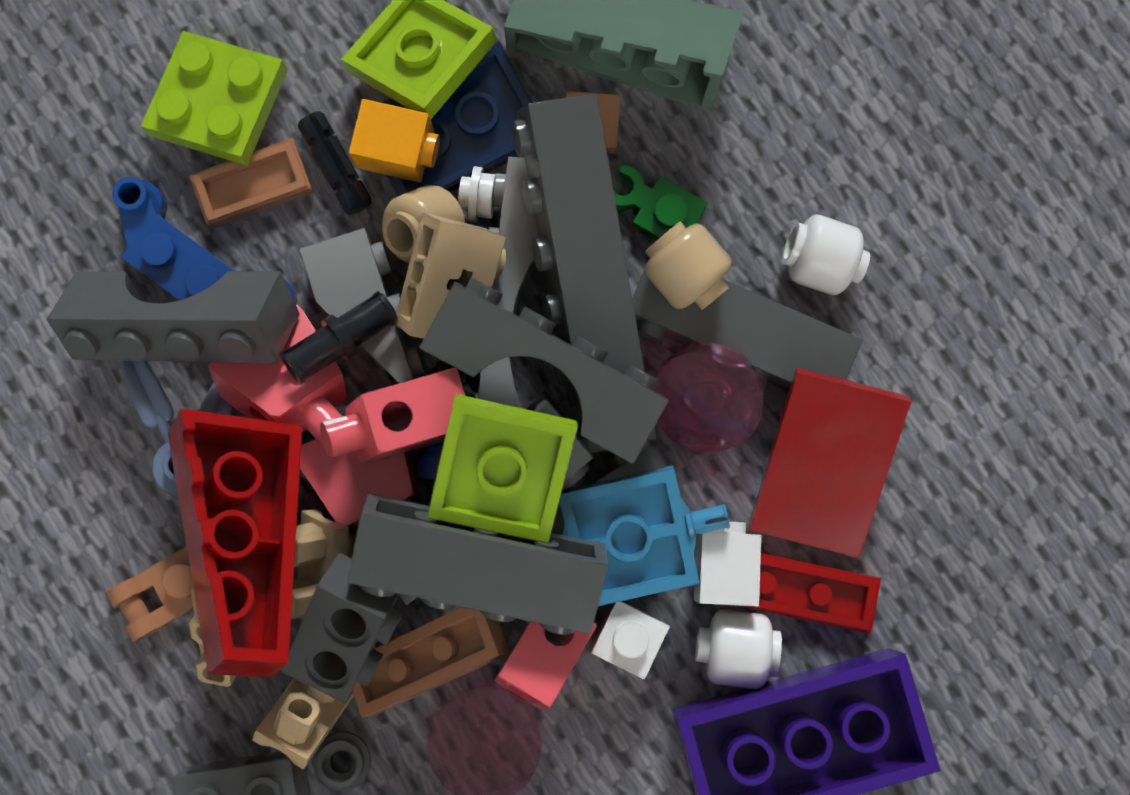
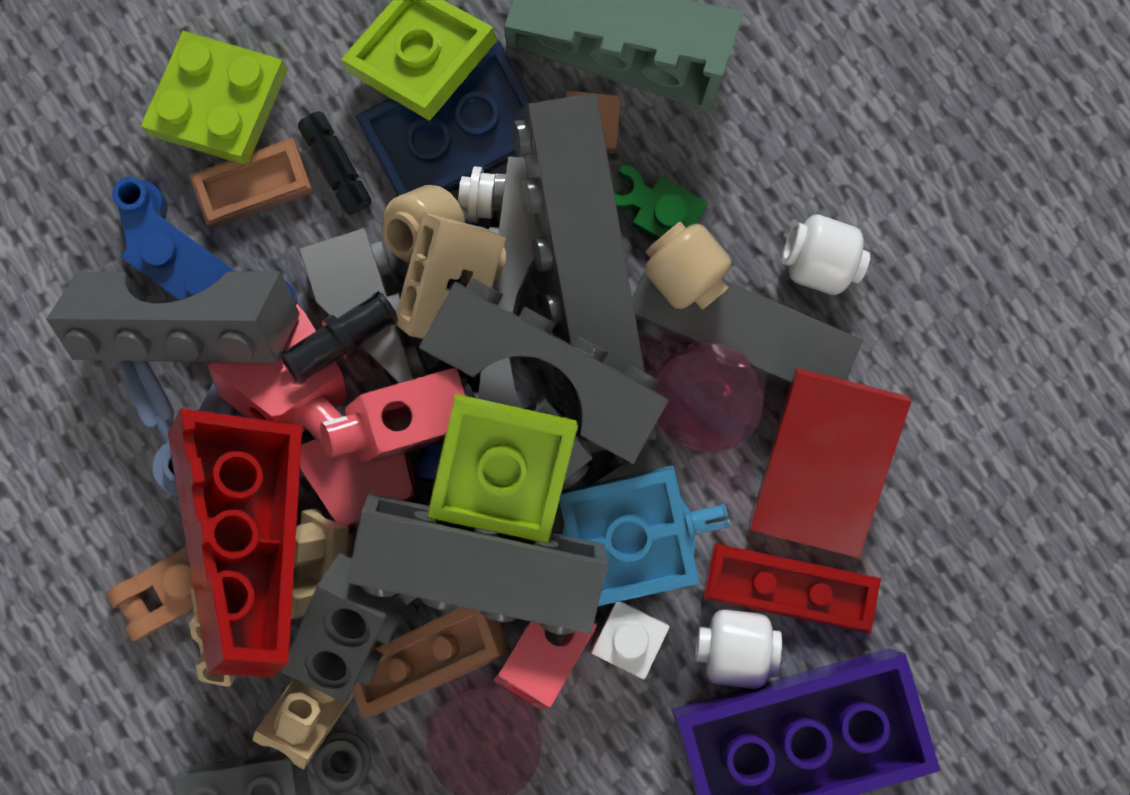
(393, 141): light orange brick -> none
(728, 566): white brick -> none

